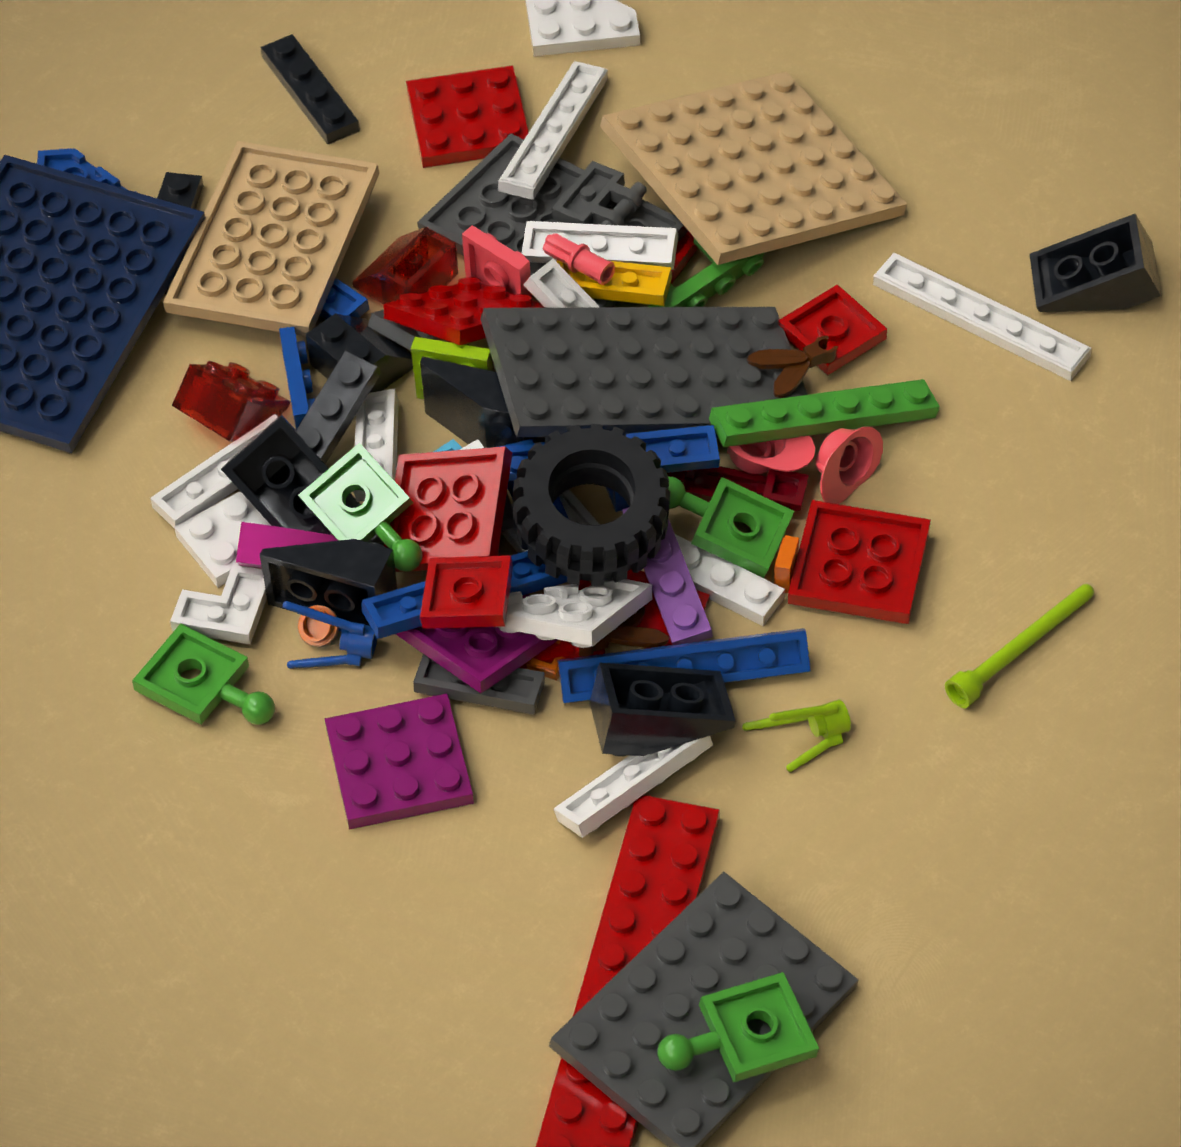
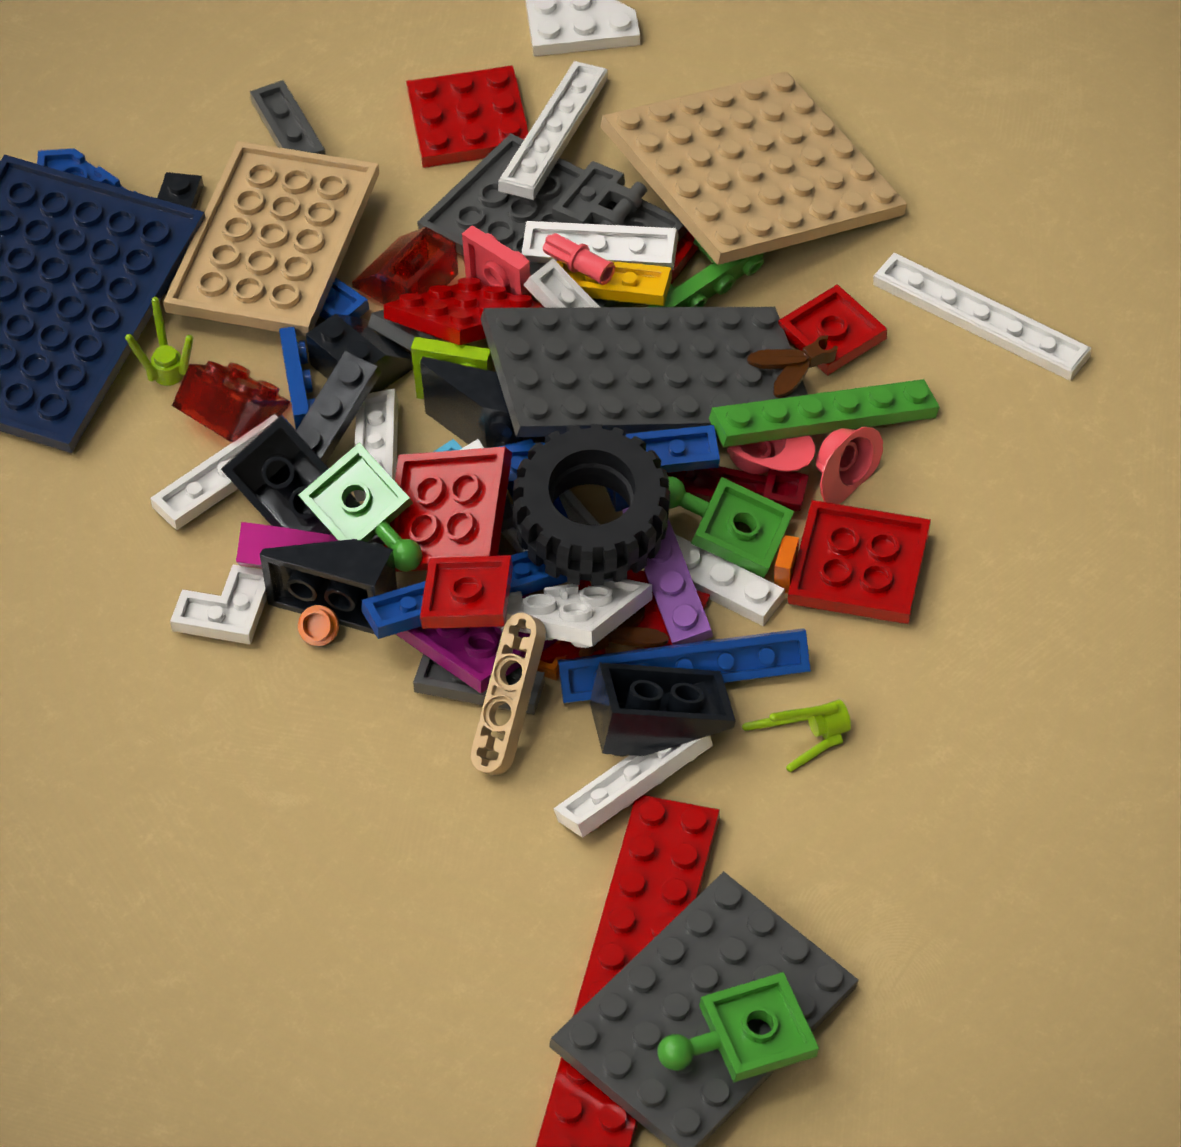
(166, 363): none -> lime plant
(200, 695): bright green plate -> none
(215, 533): white plate -> none
(285, 118): none -> dark grey plate
(310, 89): black plate -> none
(355, 639): blue plant -> none
(398, 761): magenta plate -> none
(501, 692): none -> tan beam
(966, 686): lime piece -> none
(1097, 269): black slope -> none

